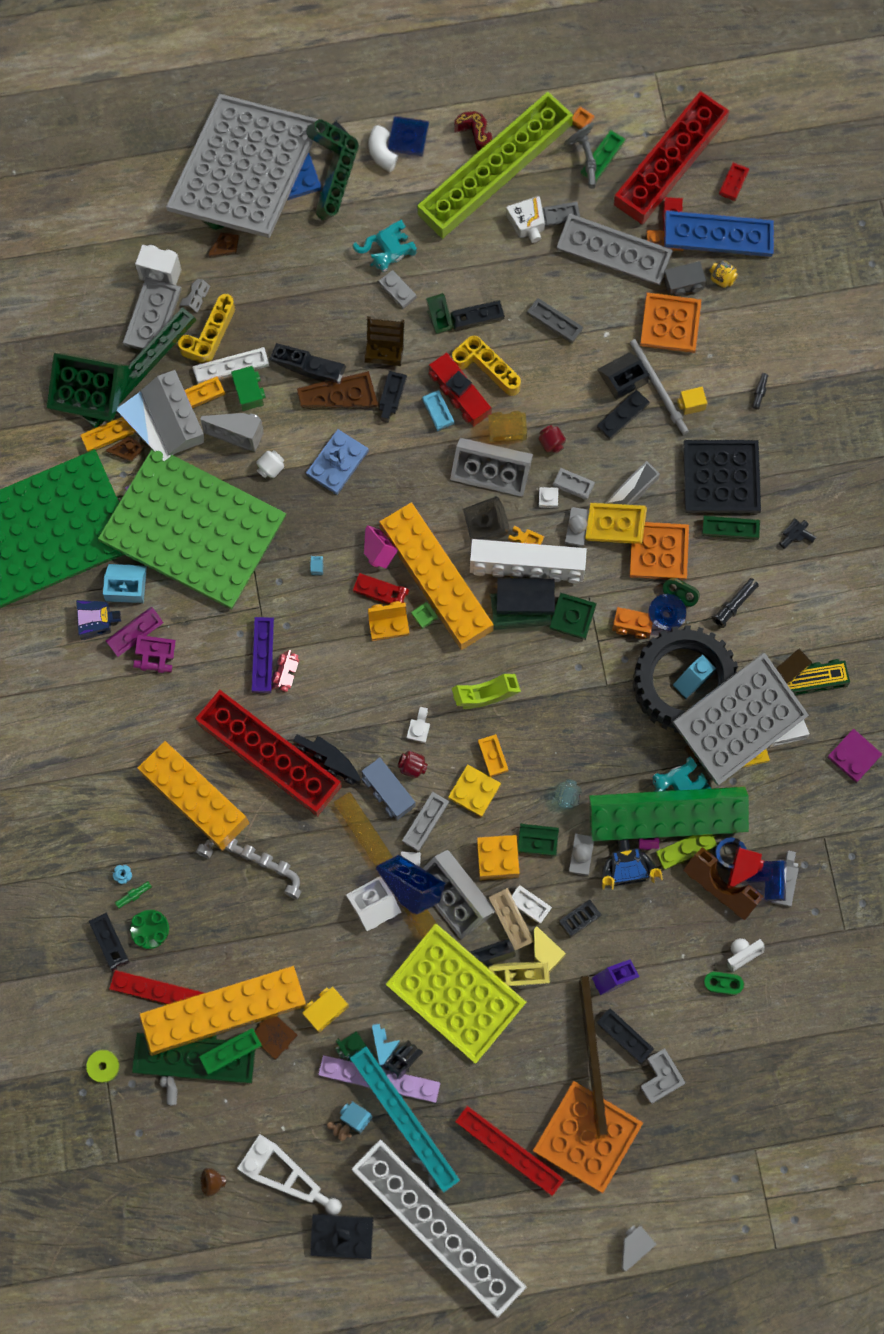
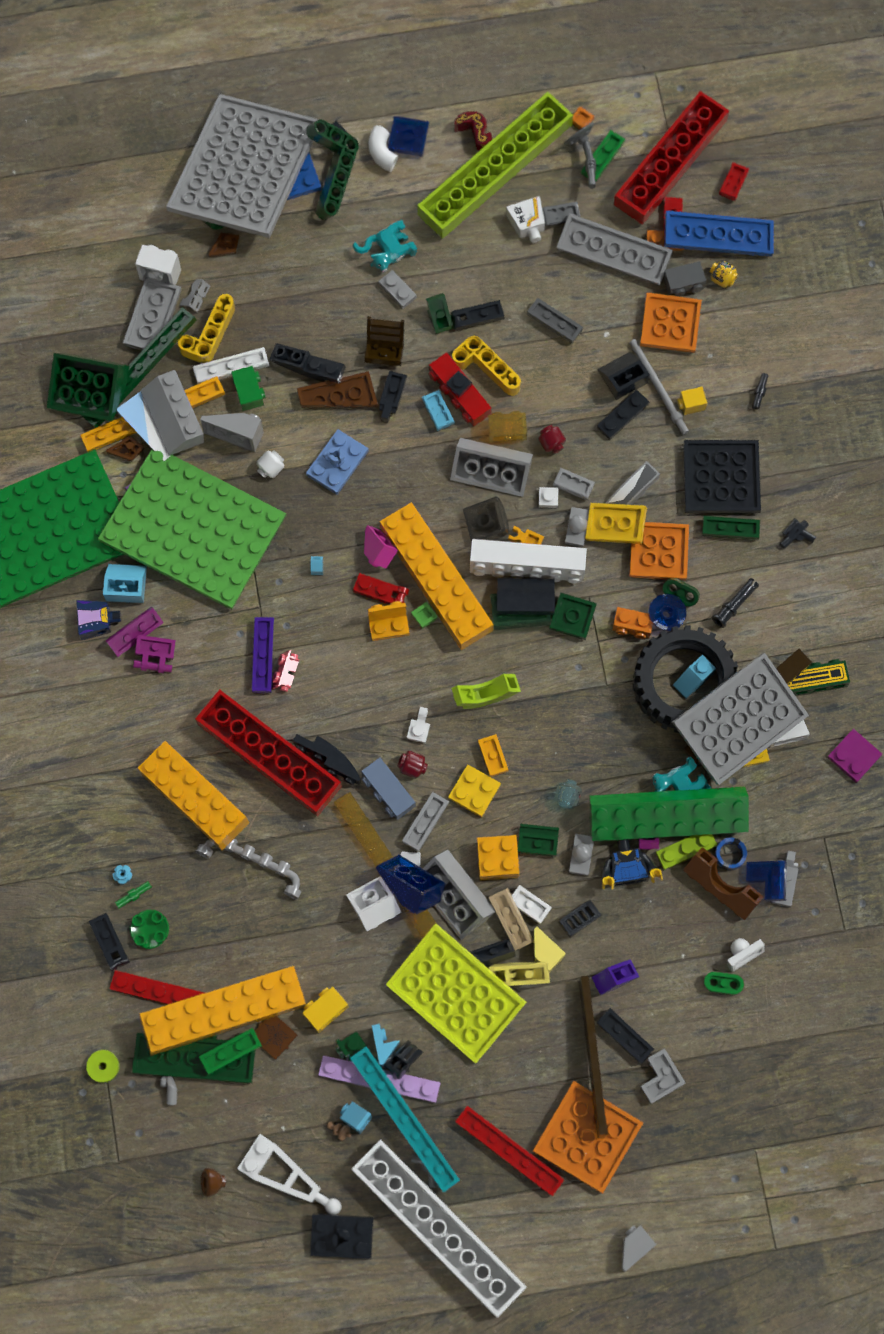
(745, 866): red slope -> none

